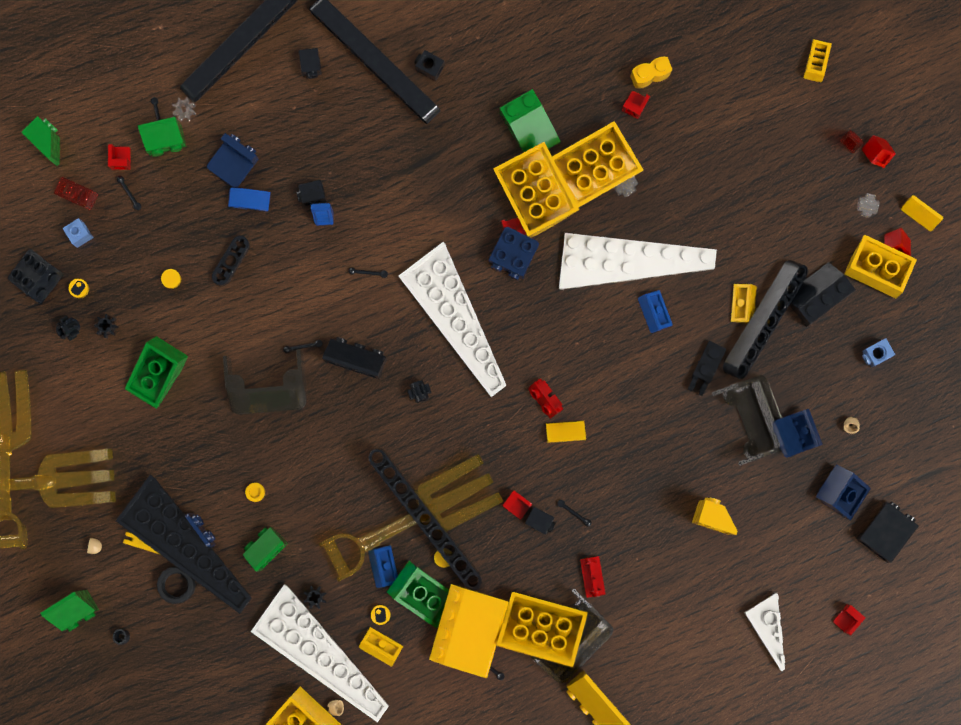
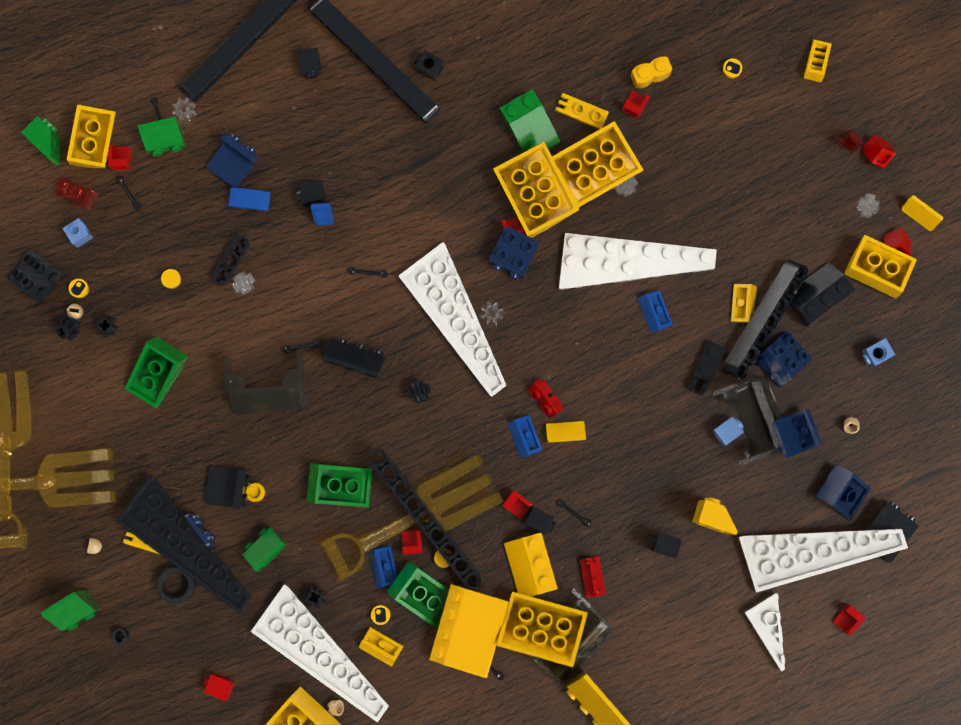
(73, 314): none -> tan hinge
(90, 137): none -> yellow slope
(218, 686): none -> red brick
(227, 487): none -> black bracket
(243, 283): none -> clear gear
(339, 485): none -> green slope
(412, 542): none -> red panel
(494, 308): none -> clear gear
(524, 436): none -> blue slope
(530, 565): none -> yellow slope
(582, 111): none -> yellow hinge
(665, 545): none -> black brick
(728, 431): none -> medium blue brick
(732, 68): none -> yellow tile
(783, 359): none -> dark blue bracket
(792, 557): none -> white wing

